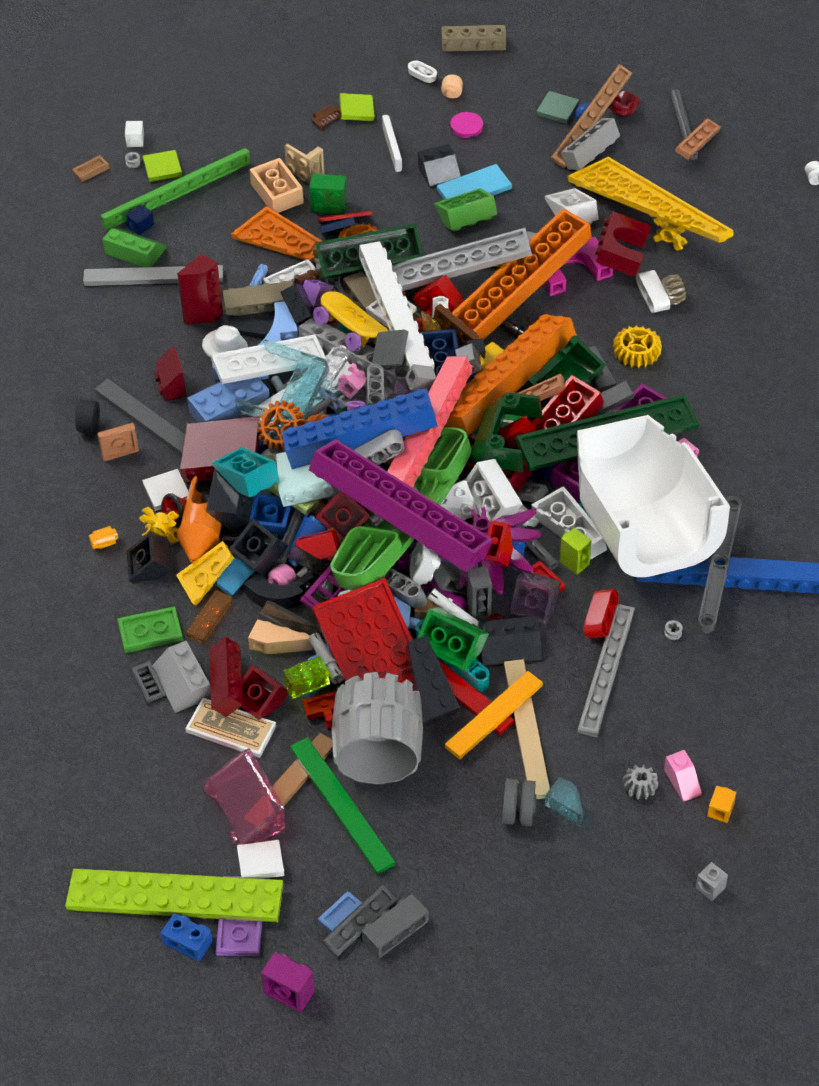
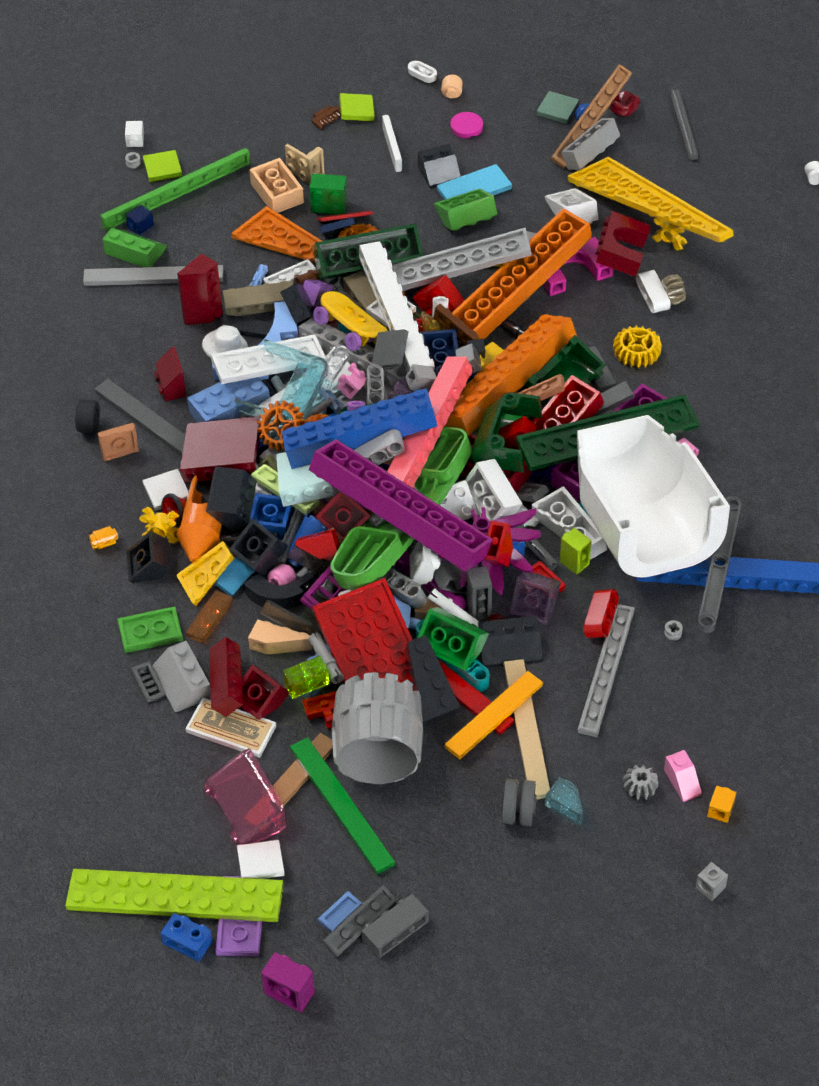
(90, 168): medium nougat tile -> none
(247, 471): teal slope -> none
(473, 38): dark tan brick -> none
(697, 139): nougat tile -> none

